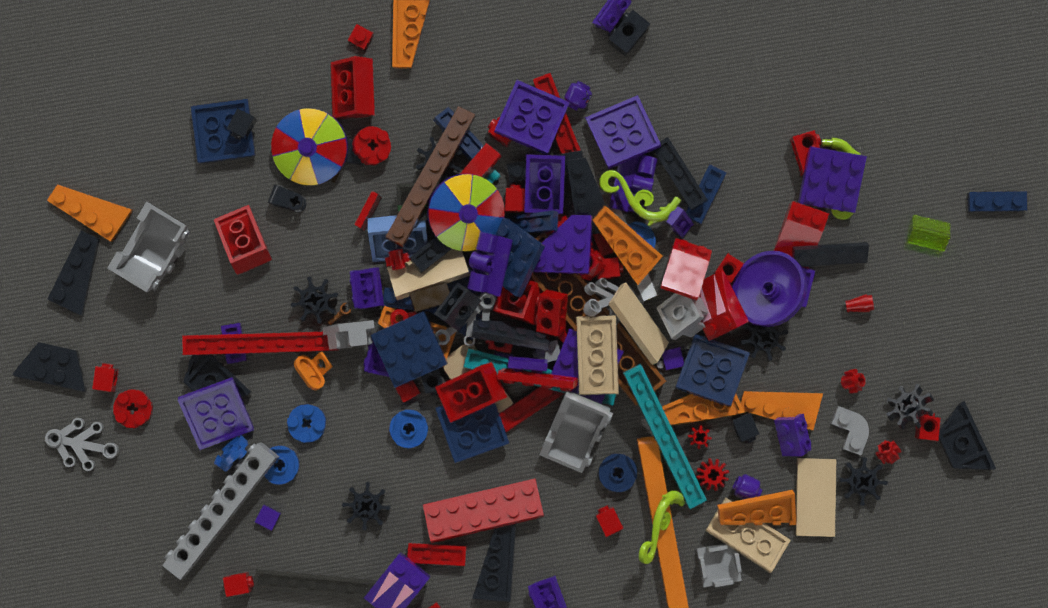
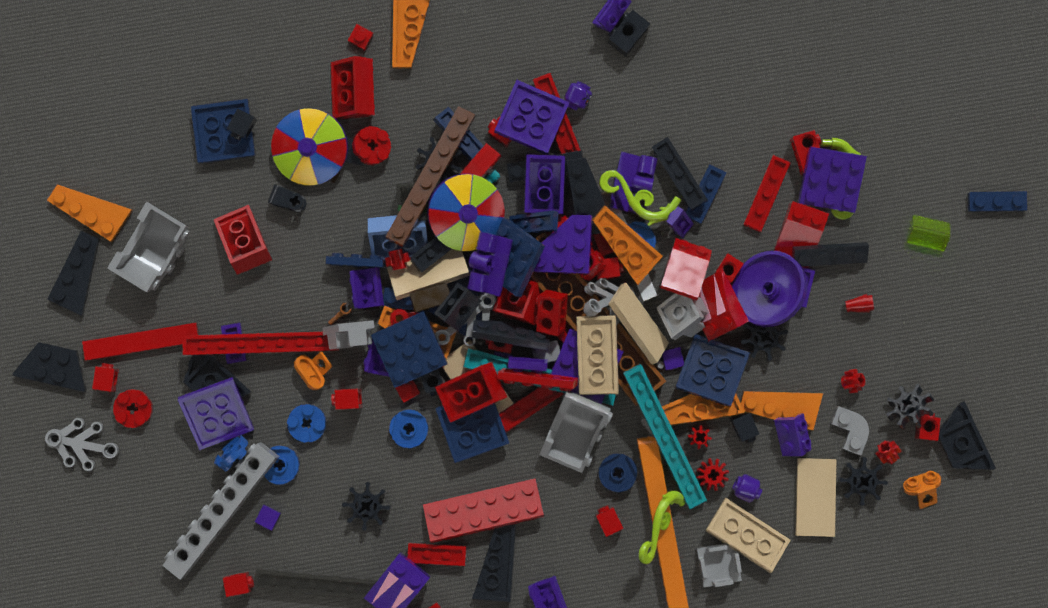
(137, 341): none -> red tile
(316, 309): black gear -> none
(347, 399): none -> red brick
(355, 260): none -> dark blue plate
(368, 210): red tile -> none
(515, 199): red brick -> none
(623, 132): dark purple plate -> none
(766, 193): none -> red tile
(769, 508): orange wing -> none
(923, 485): none -> orange bracket

